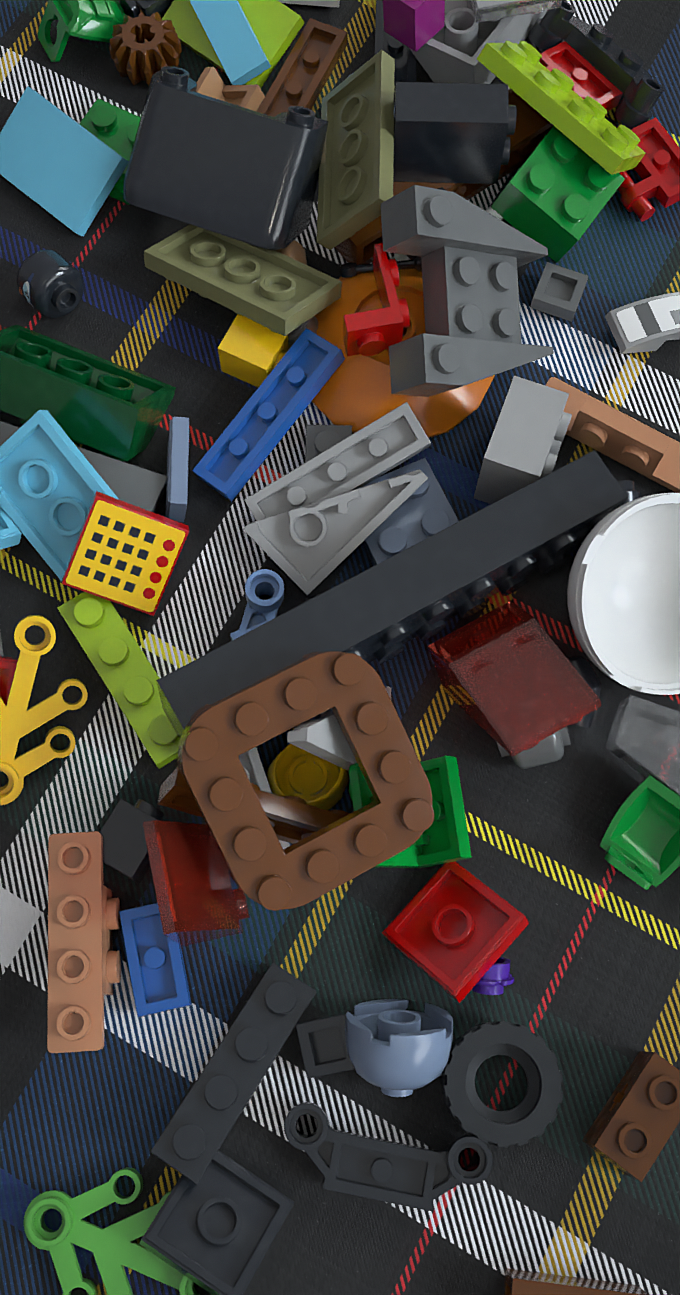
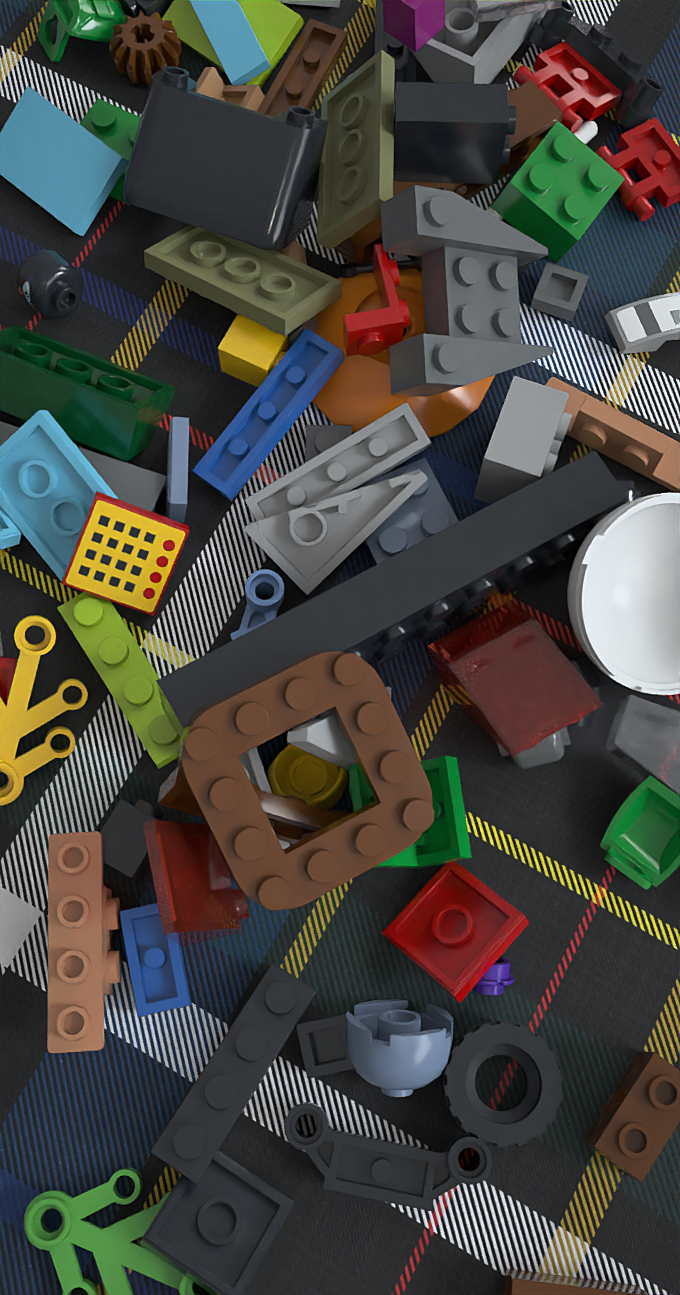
(555, 100): lime plate -> none

